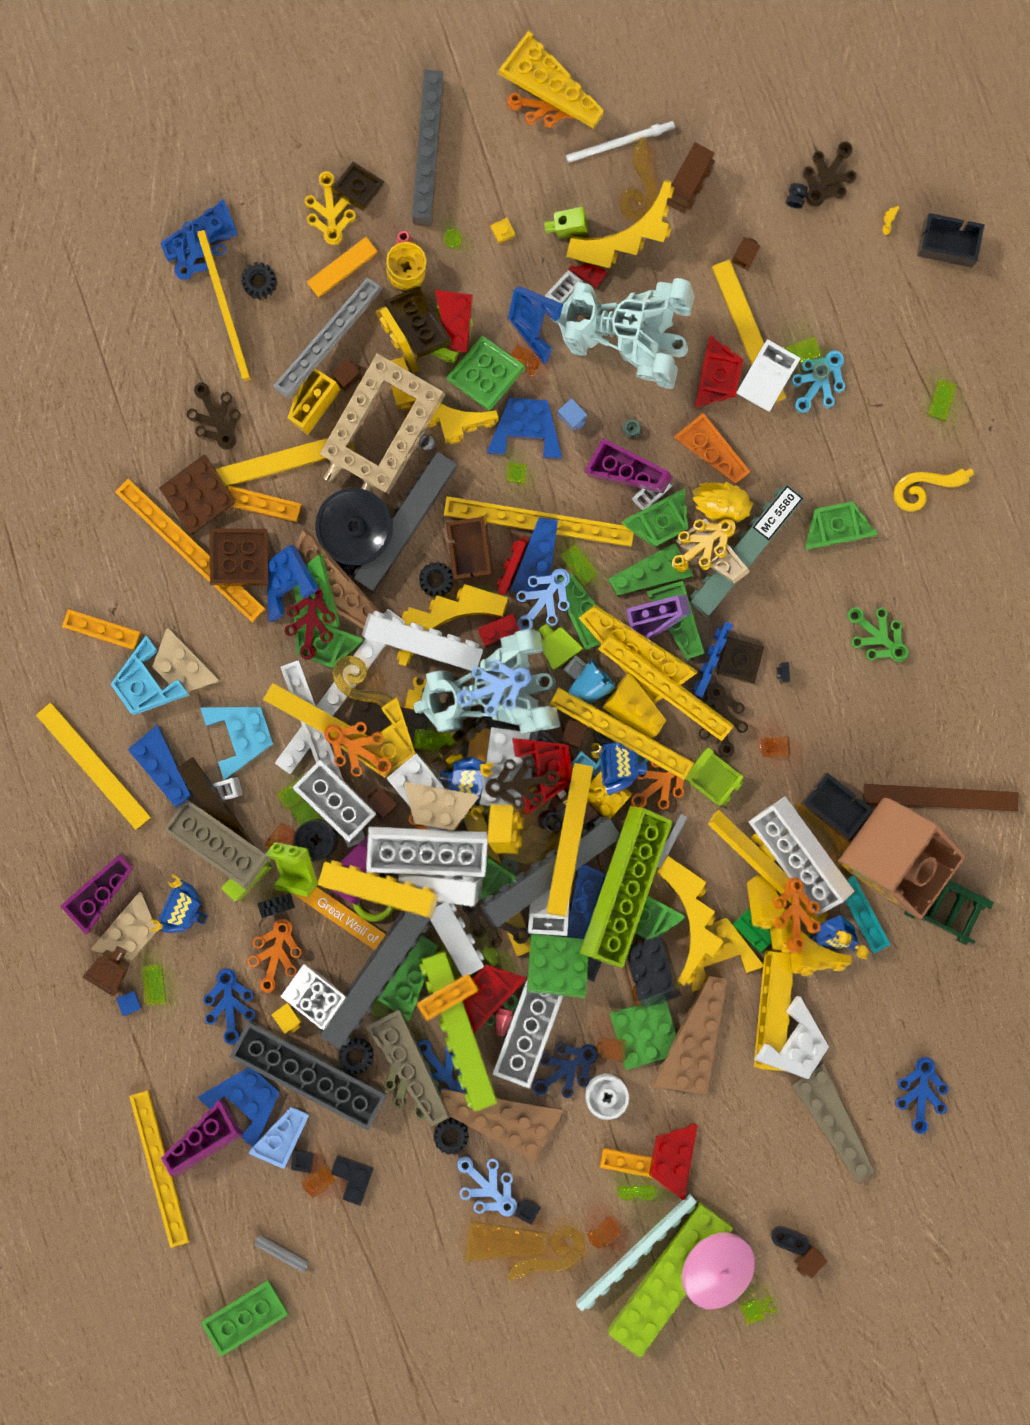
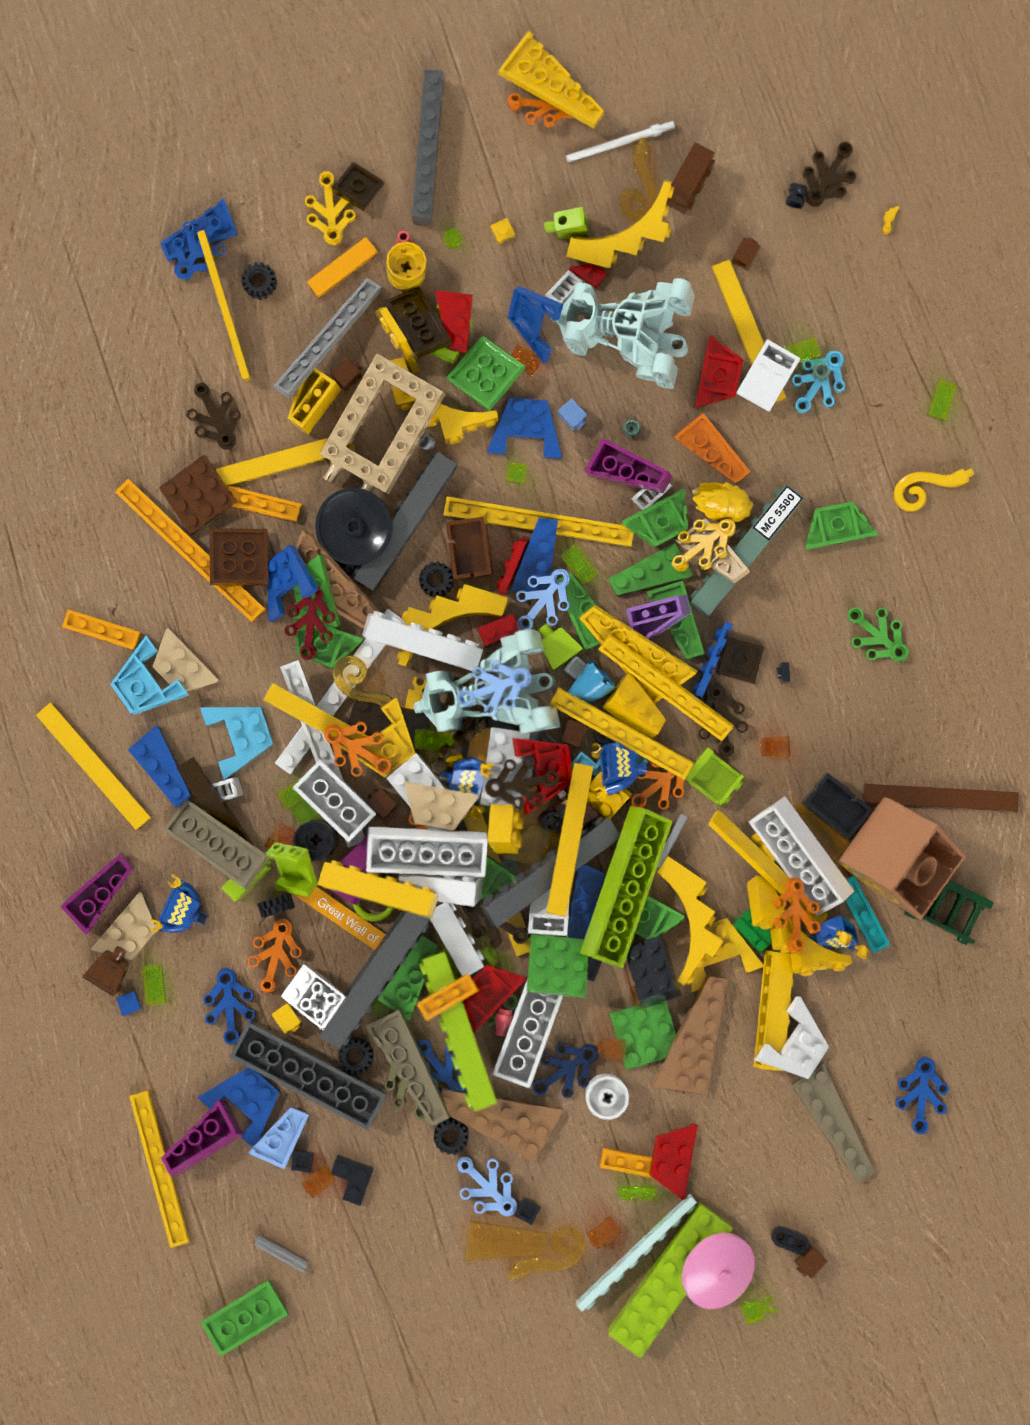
(947, 243): black piece -> none

